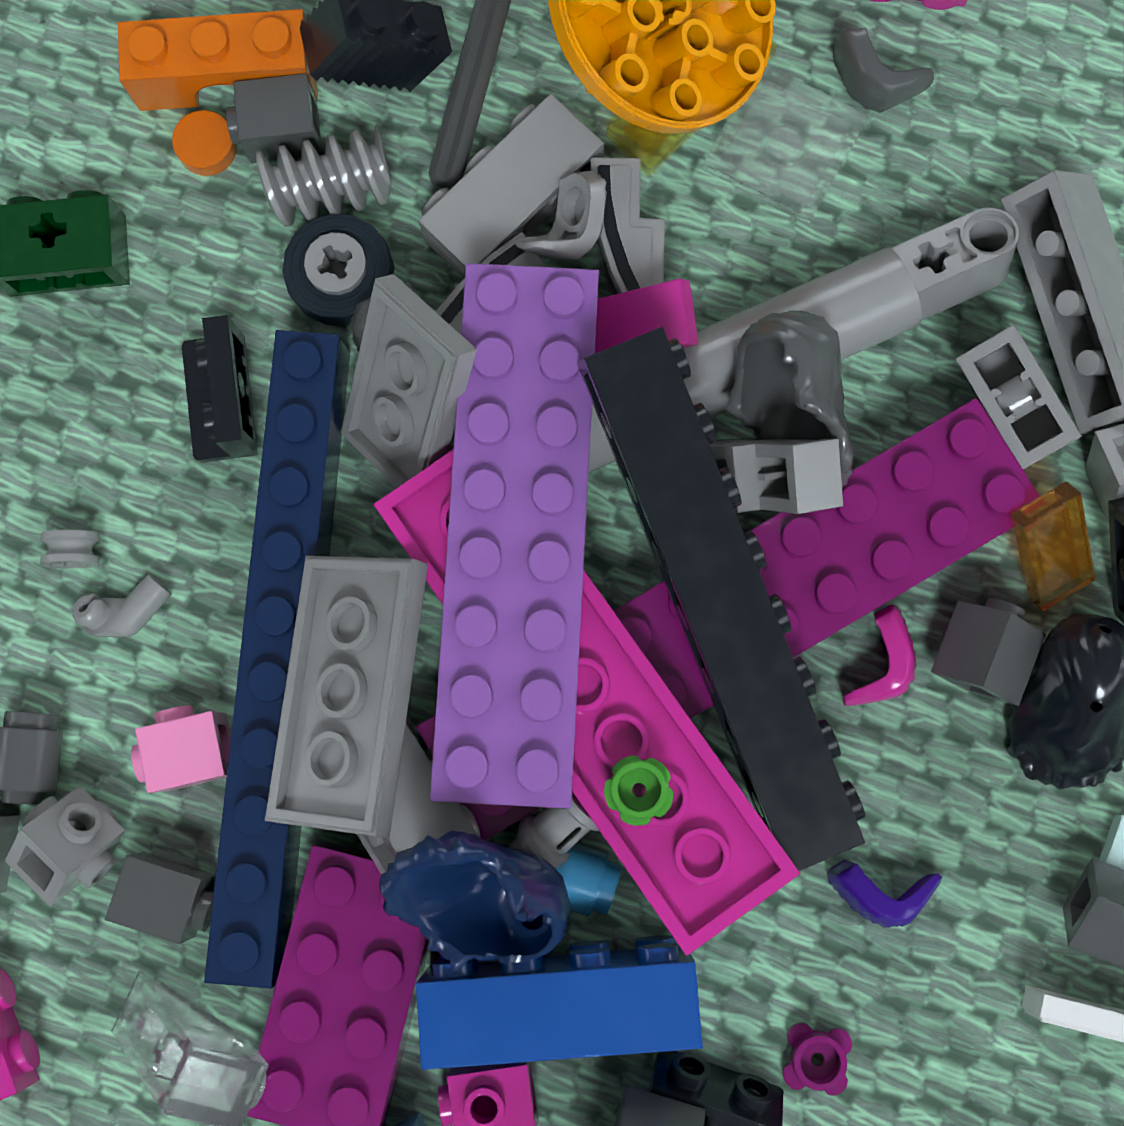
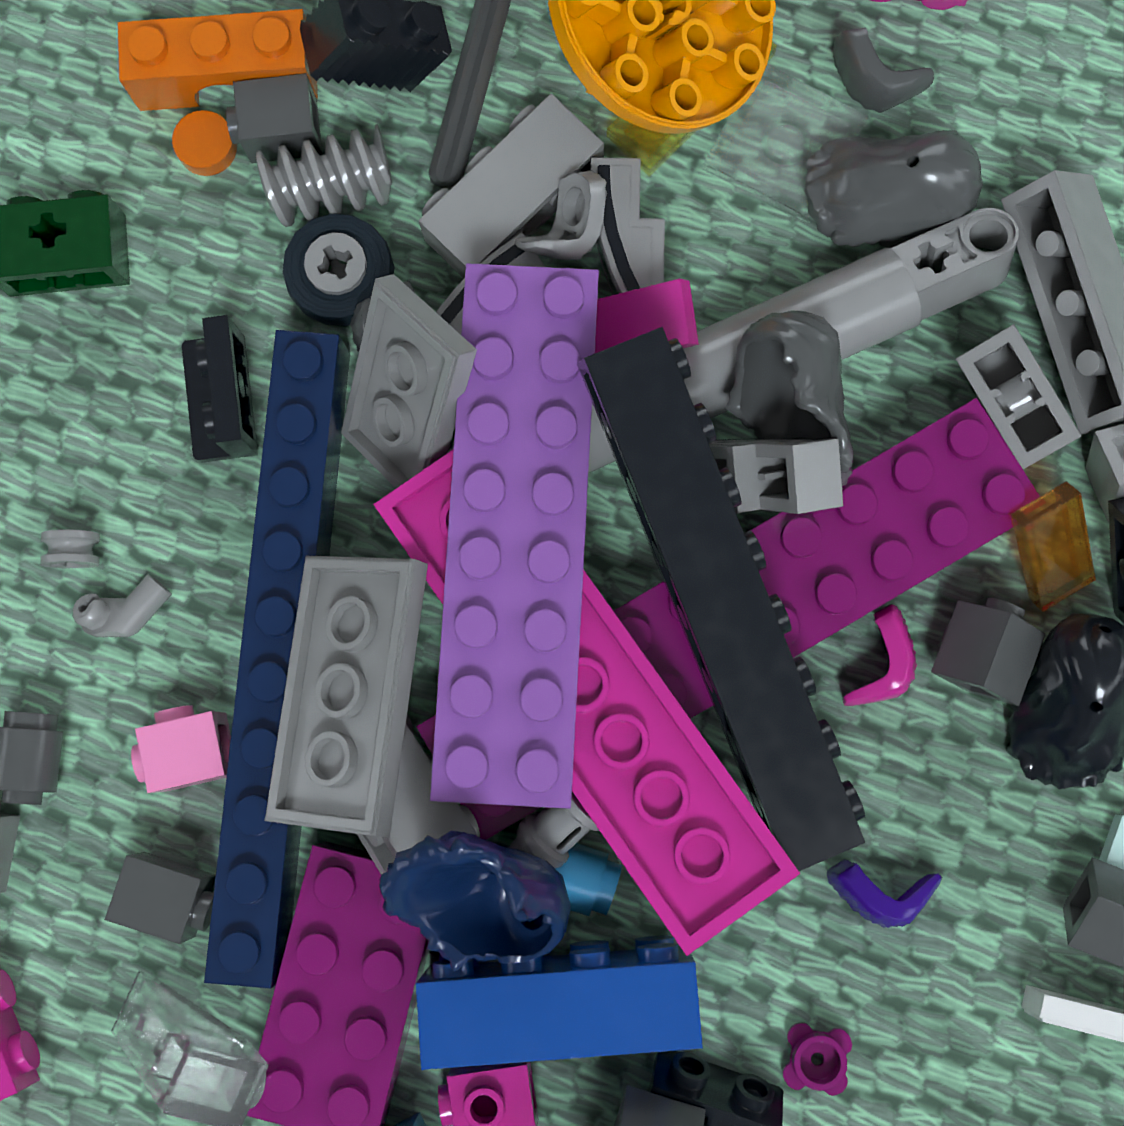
(65, 845): light grey brick -> none
(635, 809): bright green plate -> none
(874, 194): none -> dark grey piece

